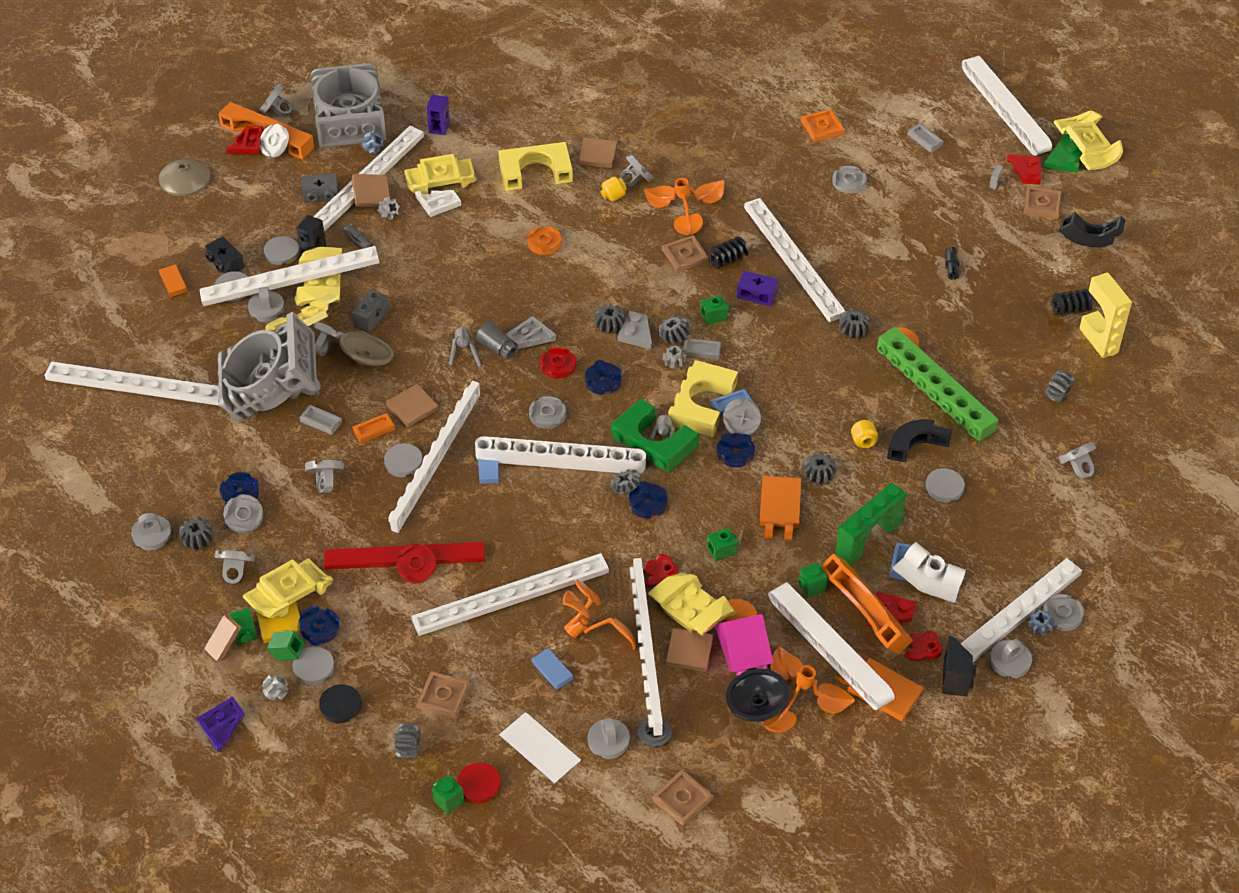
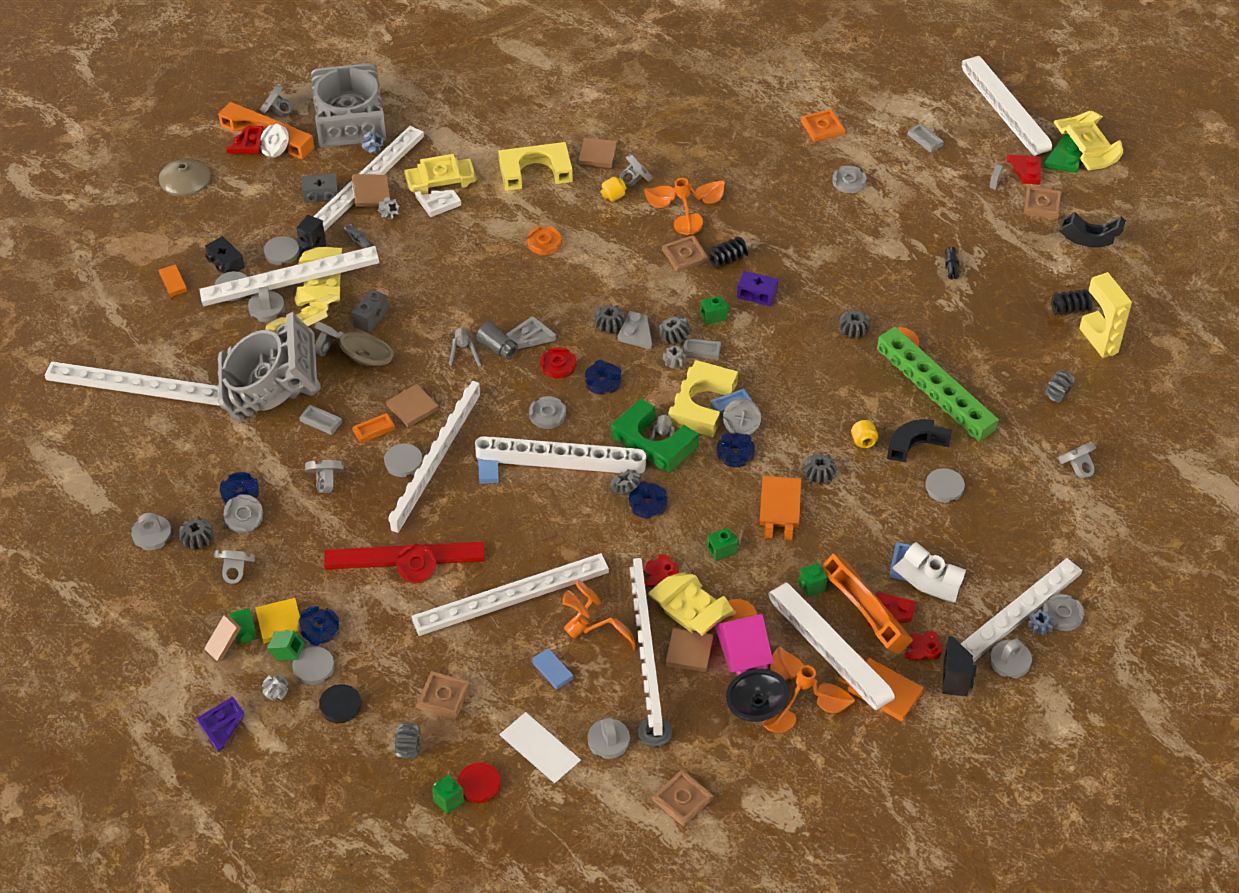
(286, 586): light yellow piece -> none
(438, 114): dark purple brick -> none
(794, 260): white plate -> none
(883, 509): green arch -> none

